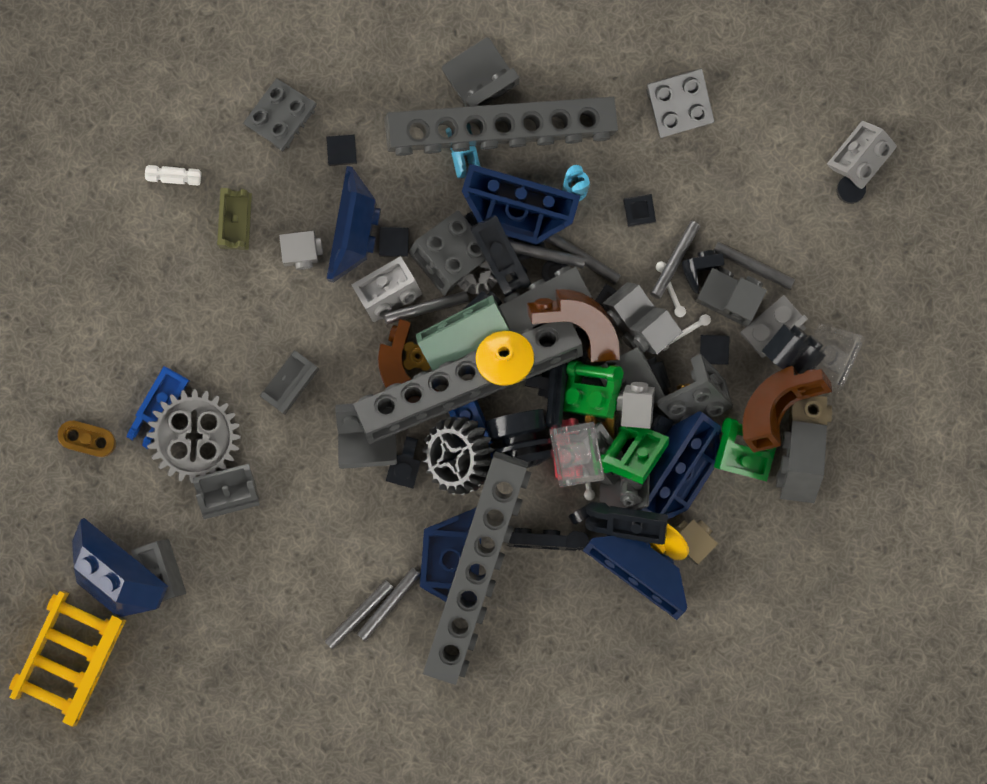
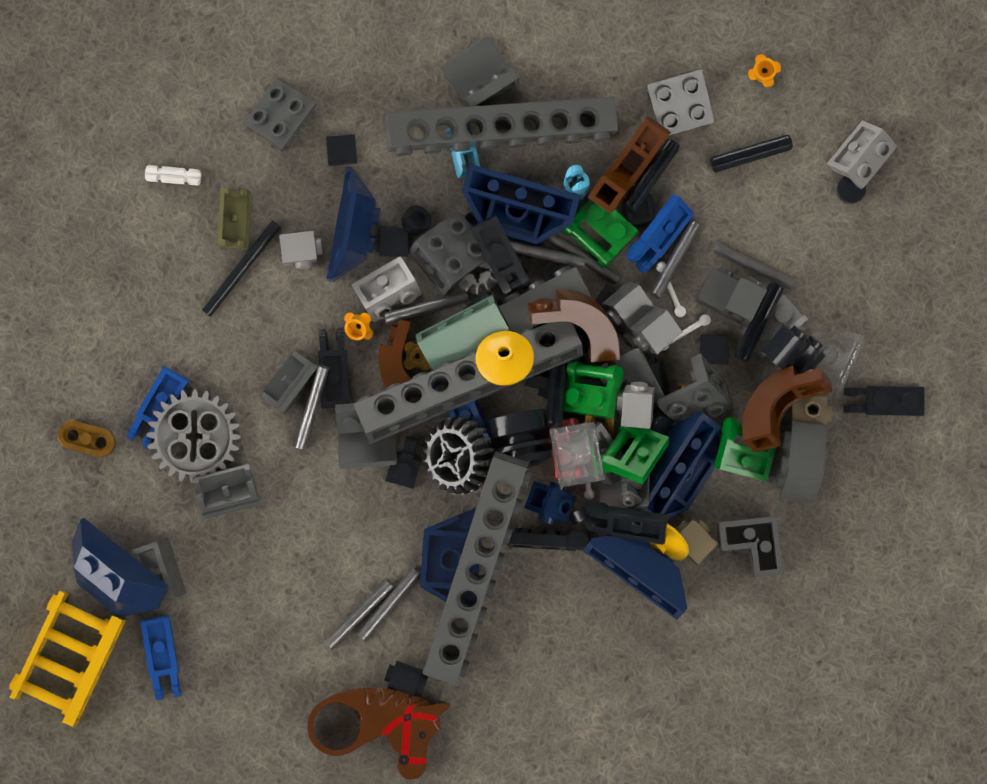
(161, 654): none -> blue hinge
(241, 268): none -> black bar
(311, 407): none -> flat silver bar
(336, 386): none -> black hinge
(353, 331): none -> light orange plate
(403, 718): none -> reddish brown animal
(406, 678): none -> black brick
(416, 220): none -> black tile
(550, 502): none -> dark blue brick
(611, 227): none -> green plate
(629, 165): none -> reddish brown arch
(651, 175): none -> black axle
(660, 234): none -> blue hinge
(705, 261): black plate -> none
(751, 153): none -> black axle
(759, 322): none -> black axle
(761, 540): none -> dark grey brick
(772, 67): none -> light orange plate
(888, 401): none -> black hinge

